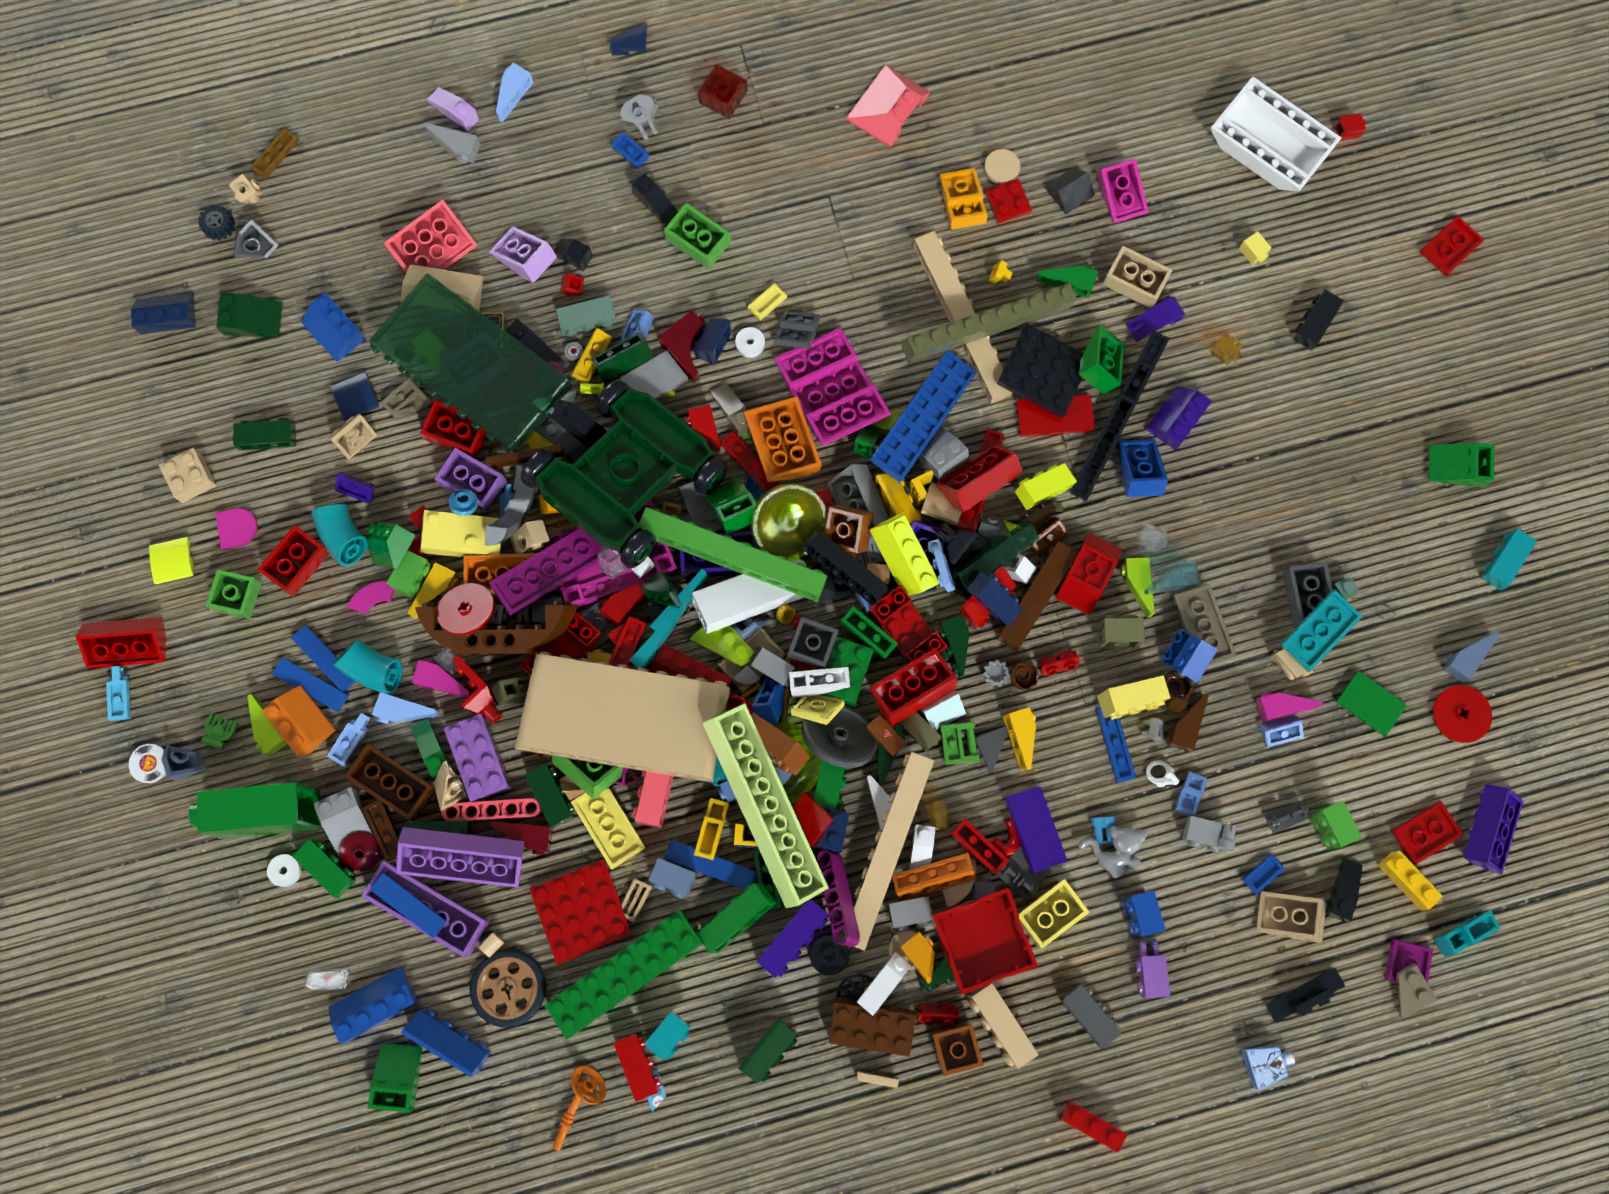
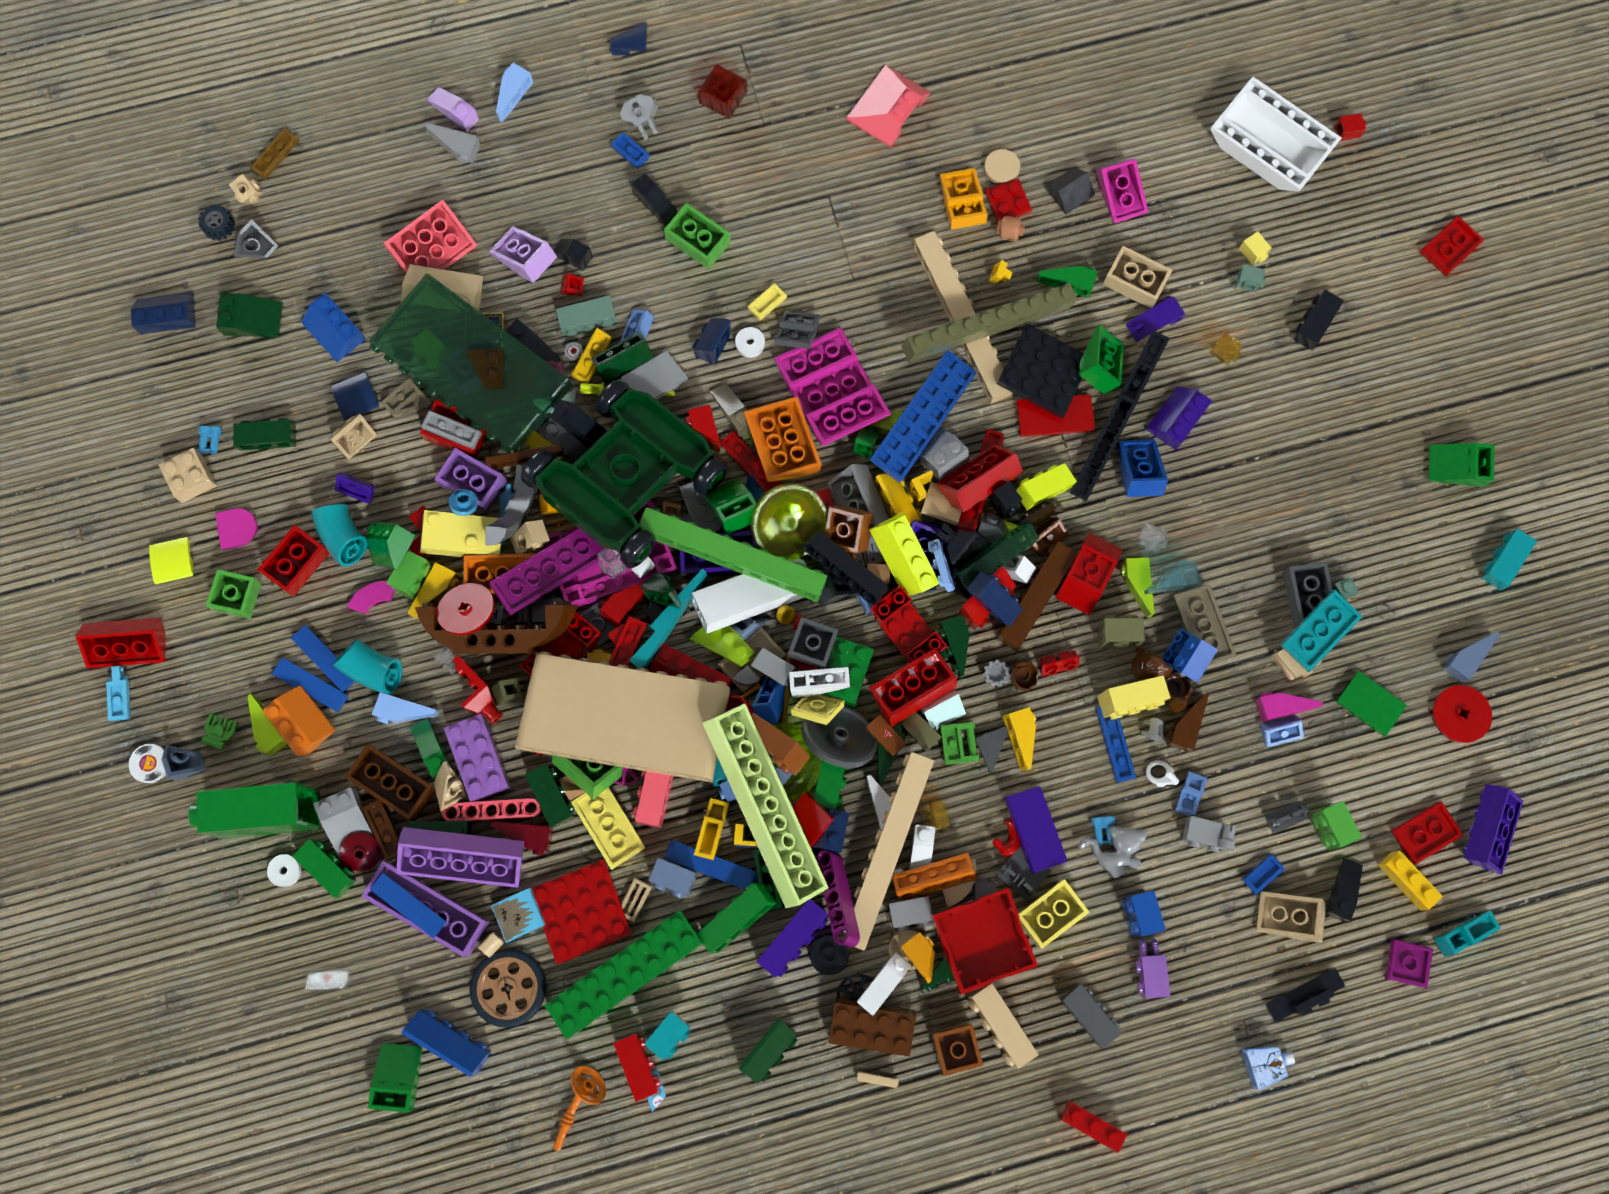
(209, 432): none -> dark azure piece
(349, 740): light blue hinge -> none
(372, 1005): blue slope -> none
(433, 677): dark pink slope -> none
(451, 429): none -> light grey tile
(489, 366): none -> dark brown wing
(518, 915): none -> slope
(680, 341): dark red arch -> none
(868, 633): green brick -> none
(946, 1016): red hinge -> none
(979, 847): red brick -> none
(1006, 500): none -> black brick
(1010, 228): none -> nougat head
(1149, 665): none -> reddish brown hair
(1250, 278): none -> sand green window
(1413, 991): dark tan wing -> none

